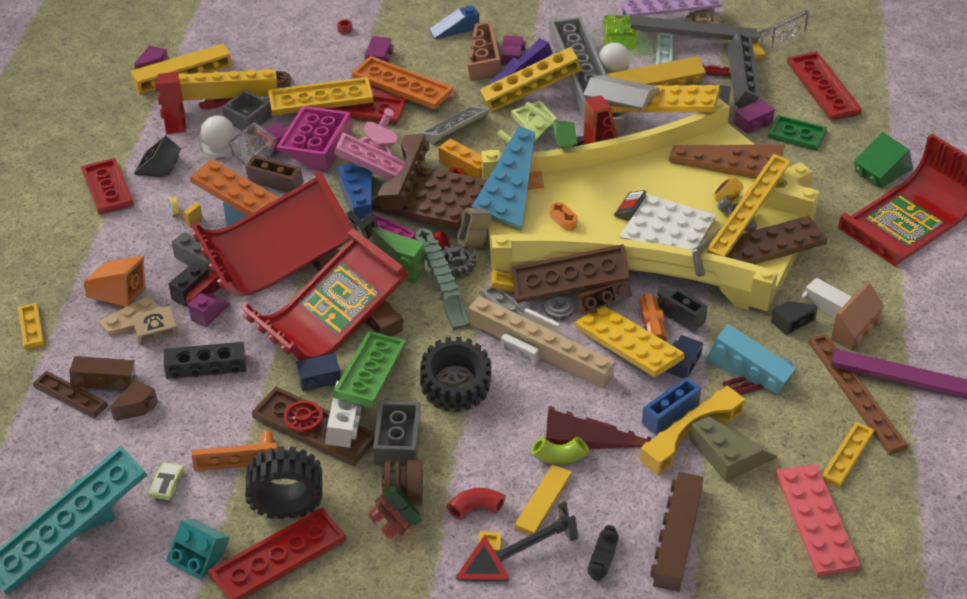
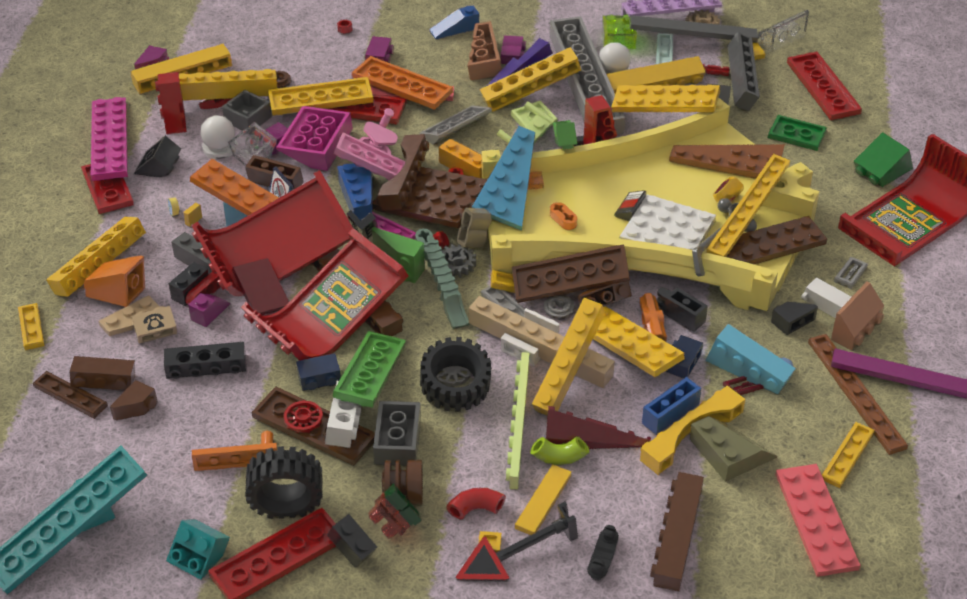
(102, 250): none -> yellow brick
(109, 139): none -> dark pink plate
(165, 481): slope -> none
(260, 286): none -> dark red tile
(279, 184): none -> piece
(352, 540): none -> black brick
(517, 425): none -> yellowish green plate
(569, 356): none -> yellow brick
(621, 91): light grey slope -> none
(754, 116): magenta brick -> none
(845, 281): none -> light grey tile

